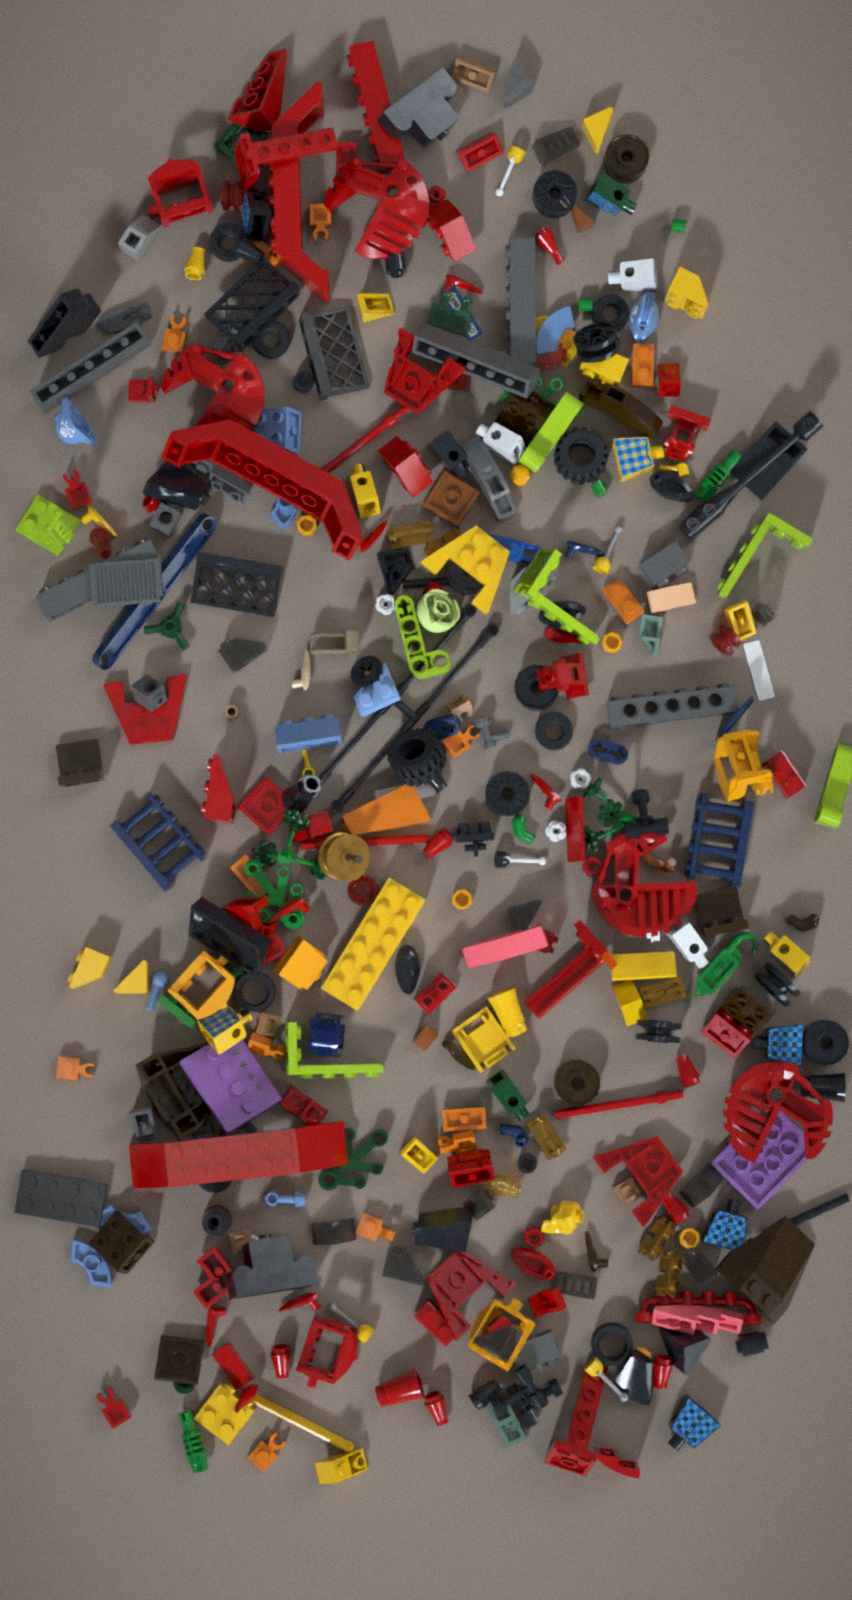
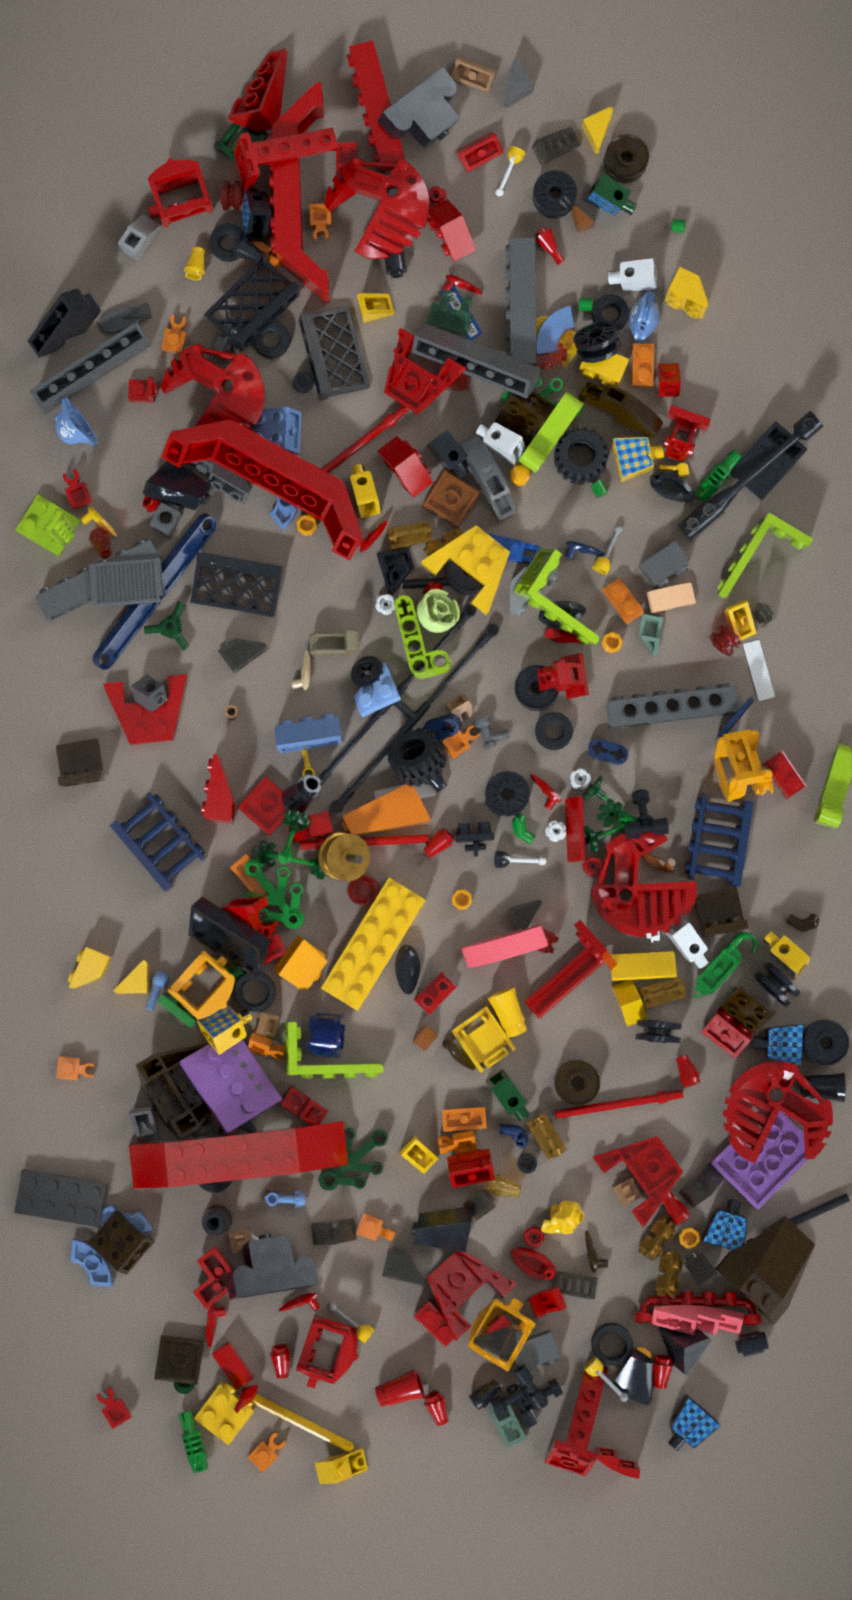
(289, 907): red bar -> none

